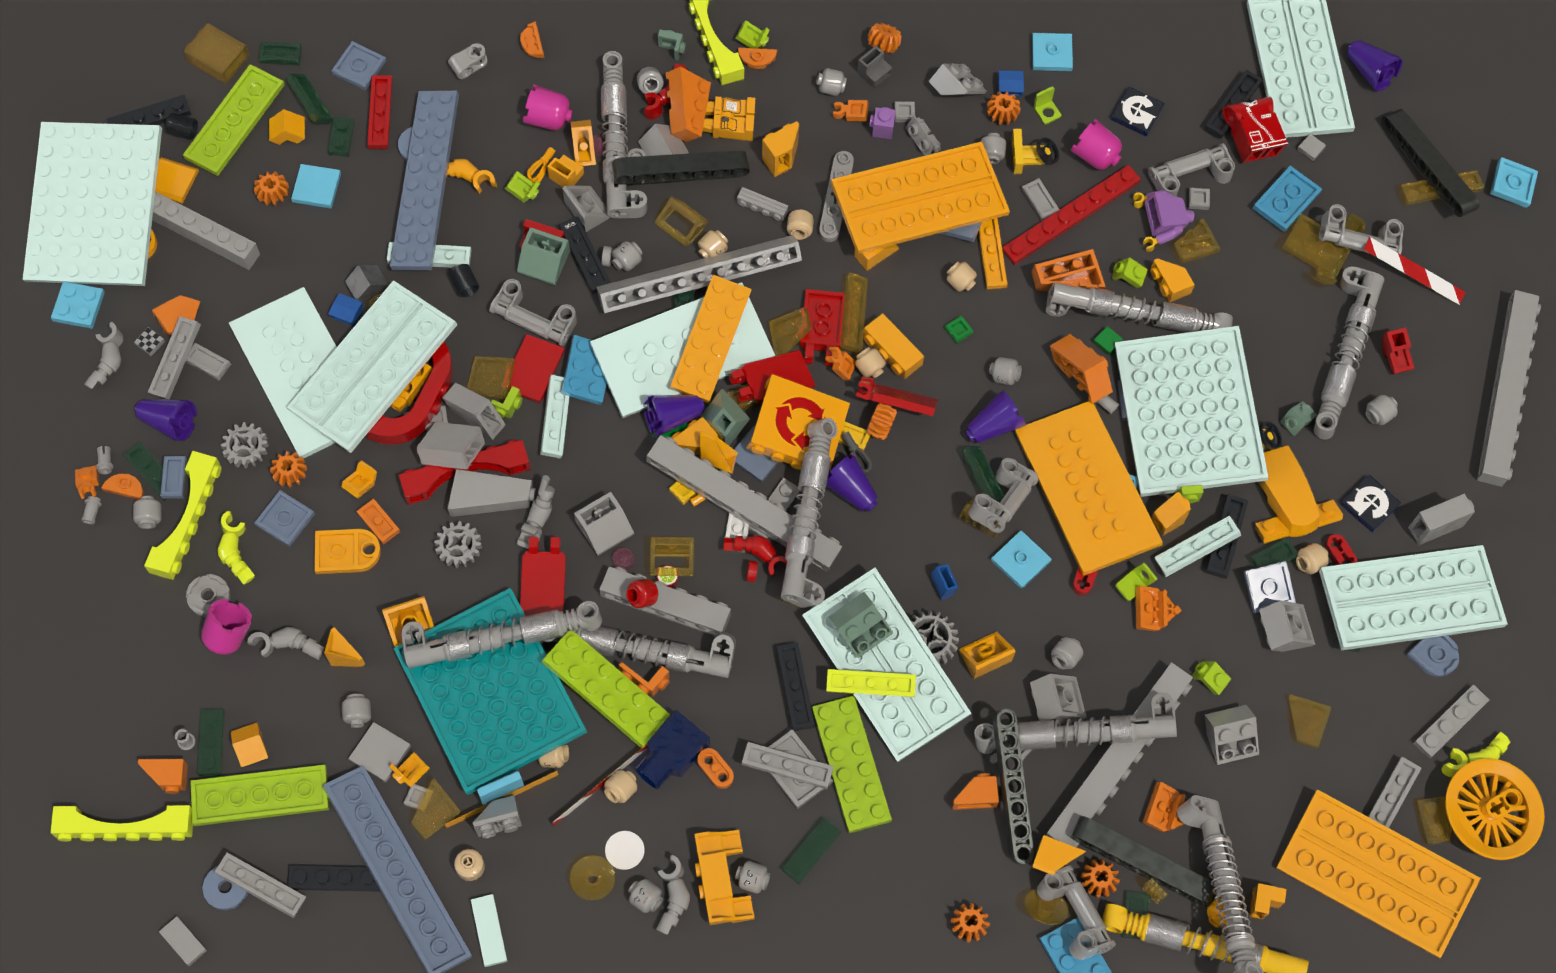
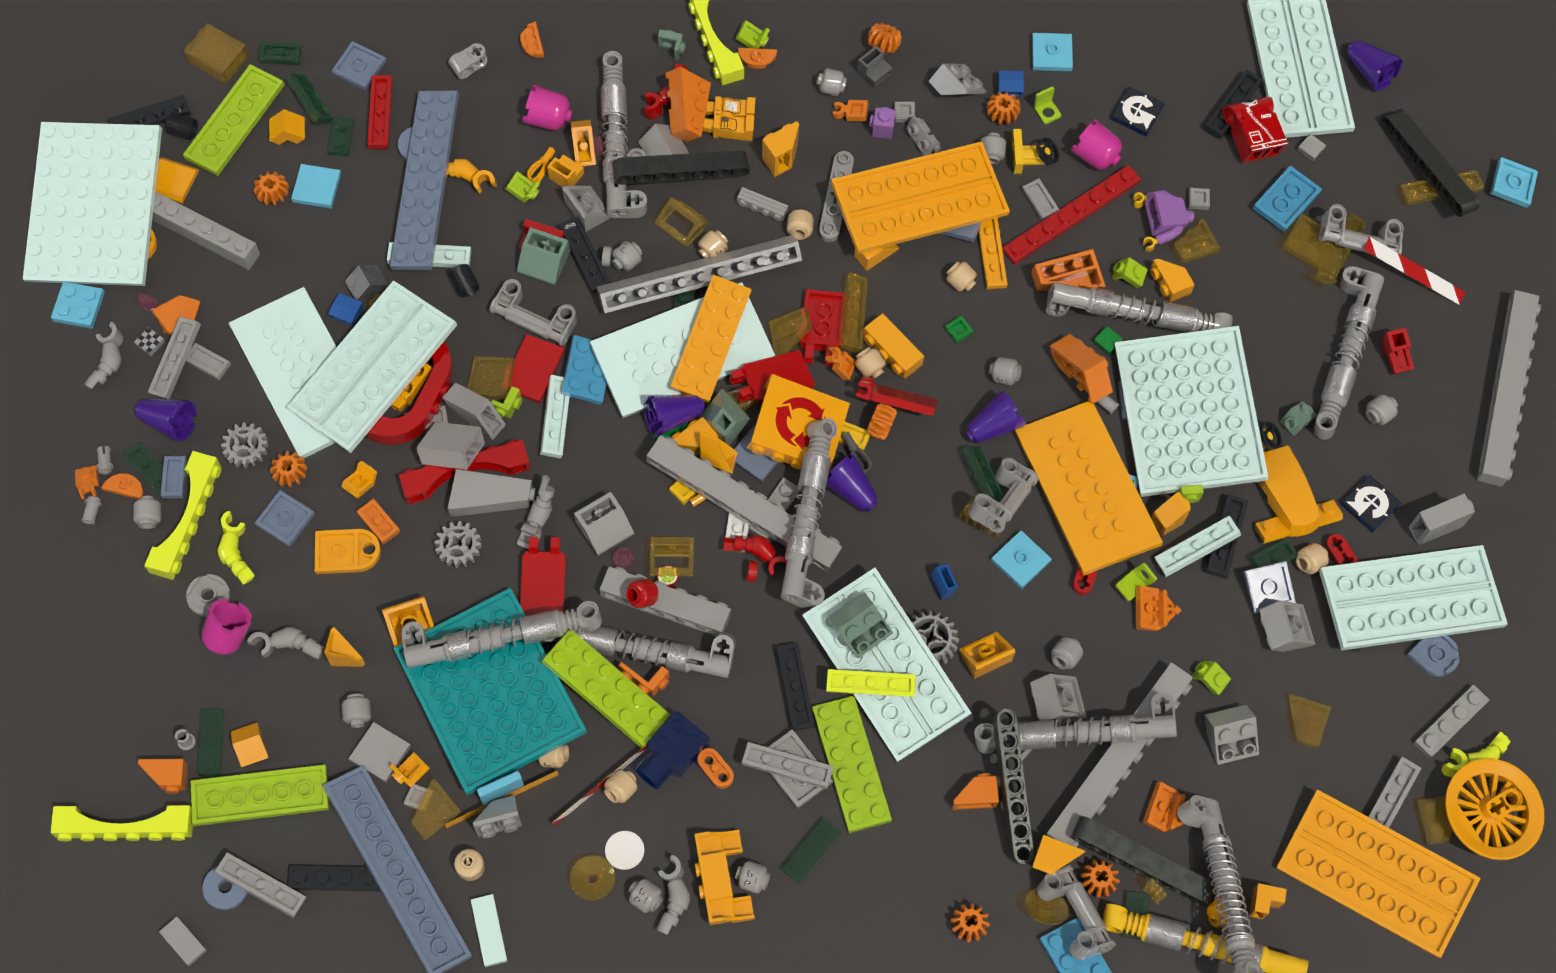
(146, 302): none -> clear pink tile
(647, 85): light grey head -> none
(1216, 159): light grey piece -> none

